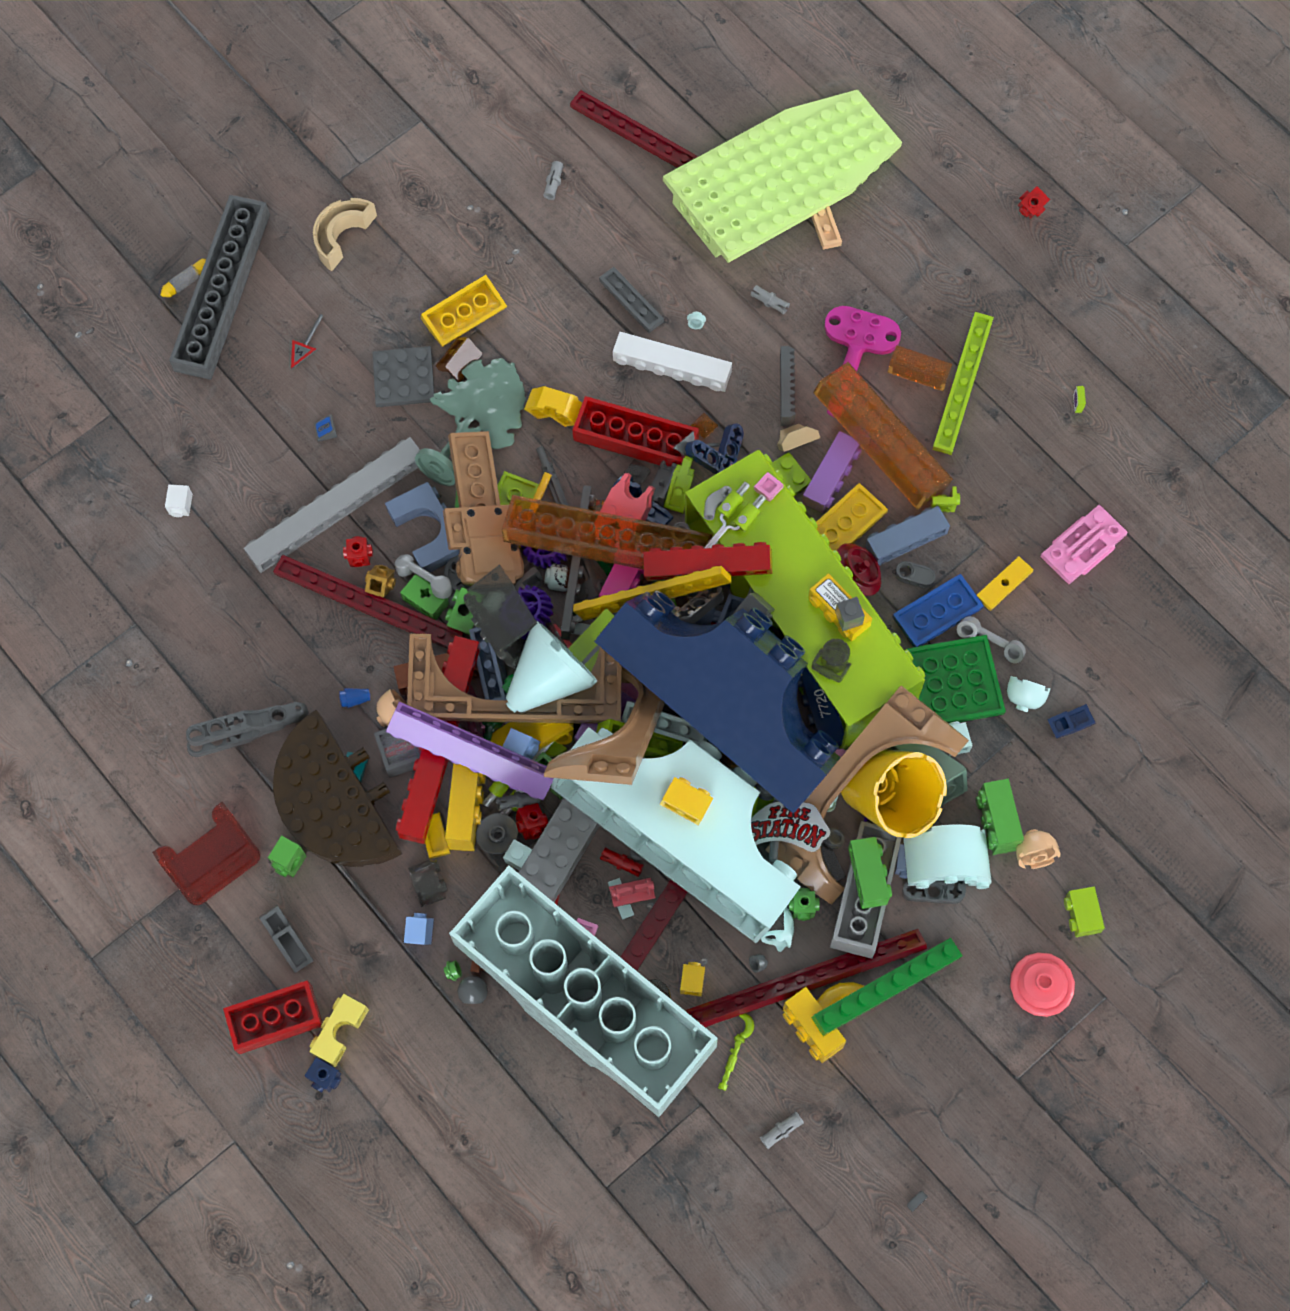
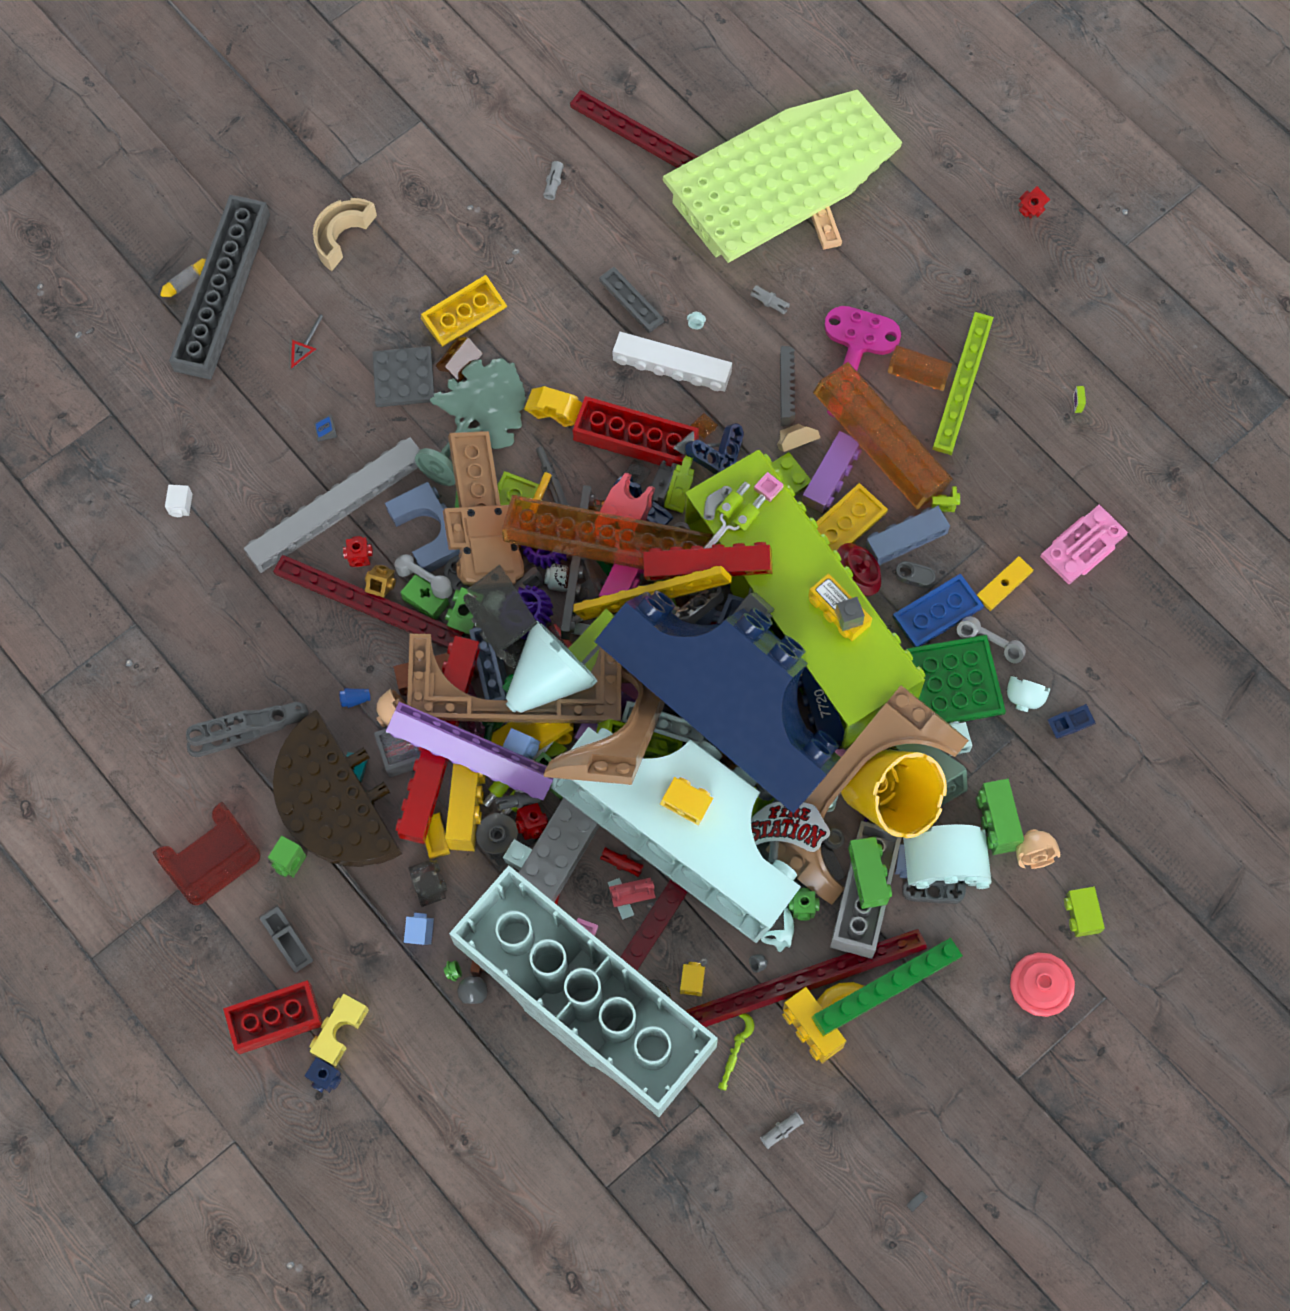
(834, 660): clear smoke piece -> none

